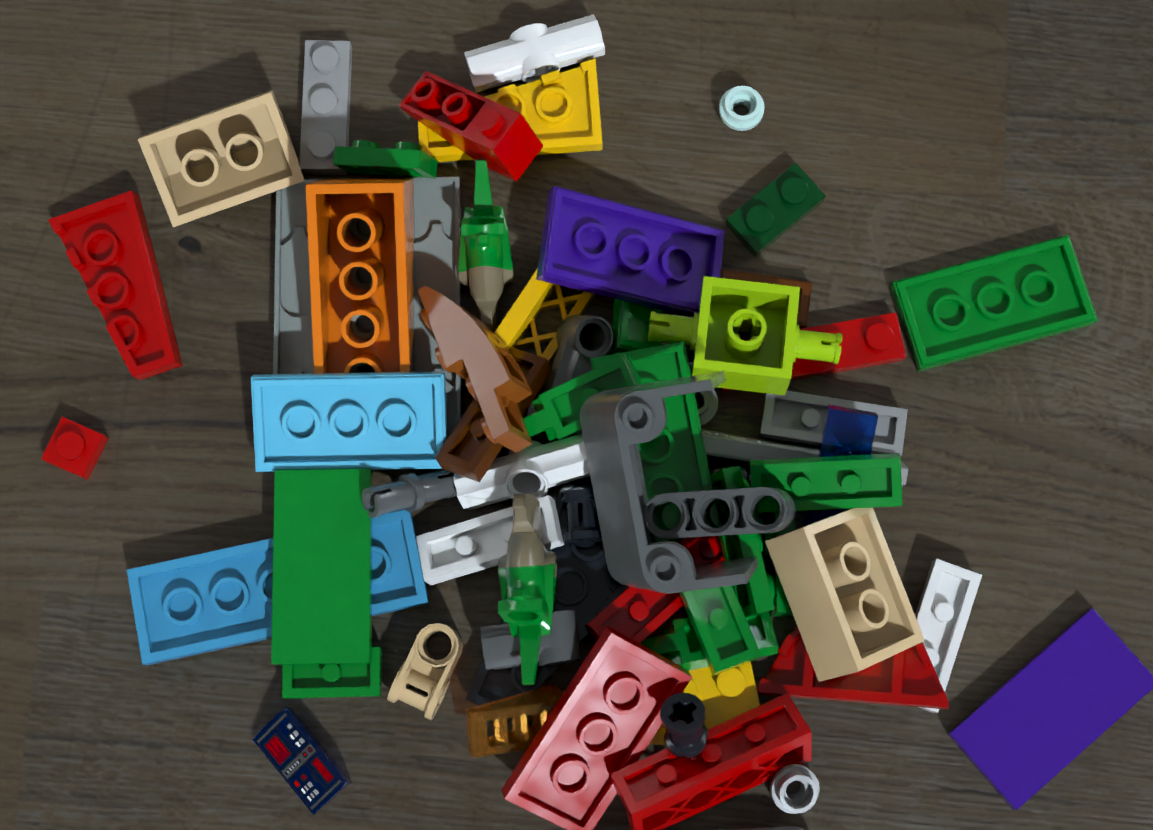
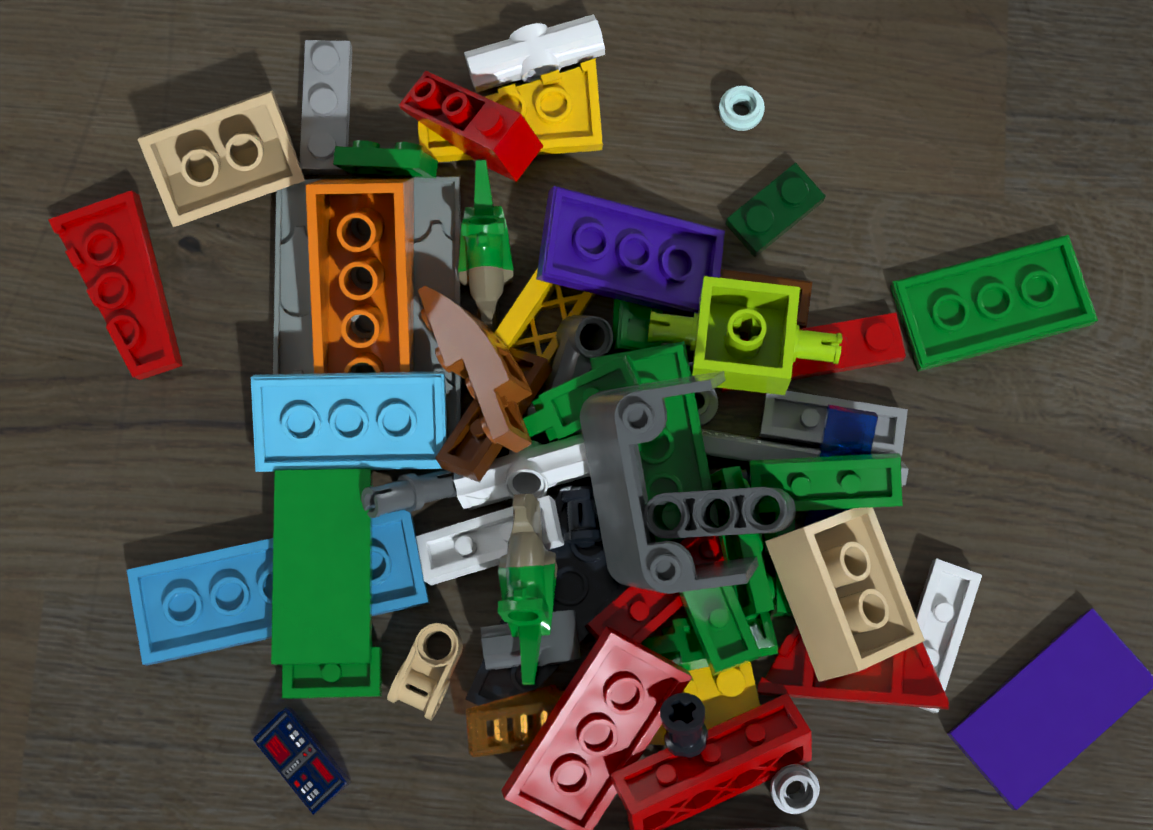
(74, 448): red plate -> none

